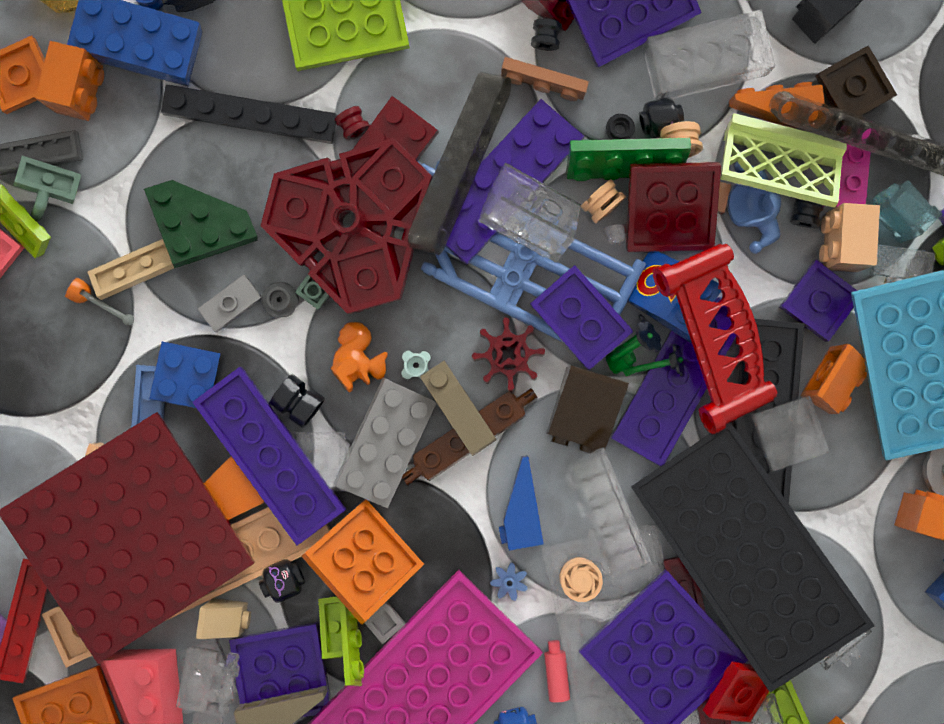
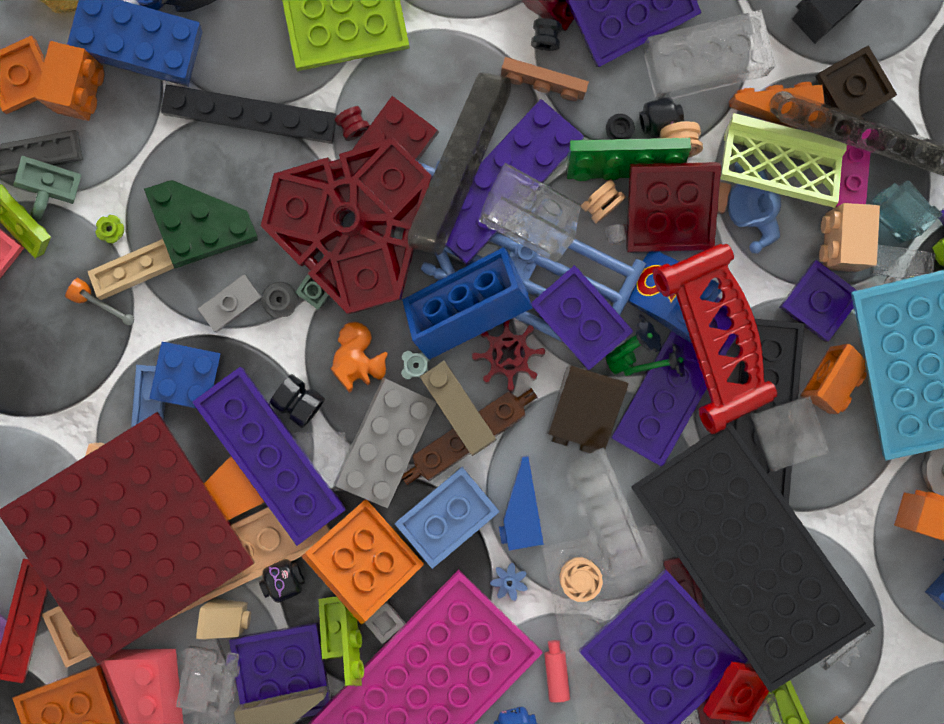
(113, 235): none -> lime plate
(447, 517): none -> medium blue plate
(466, 304): none -> blue slope
(807, 214): black wheel -> none

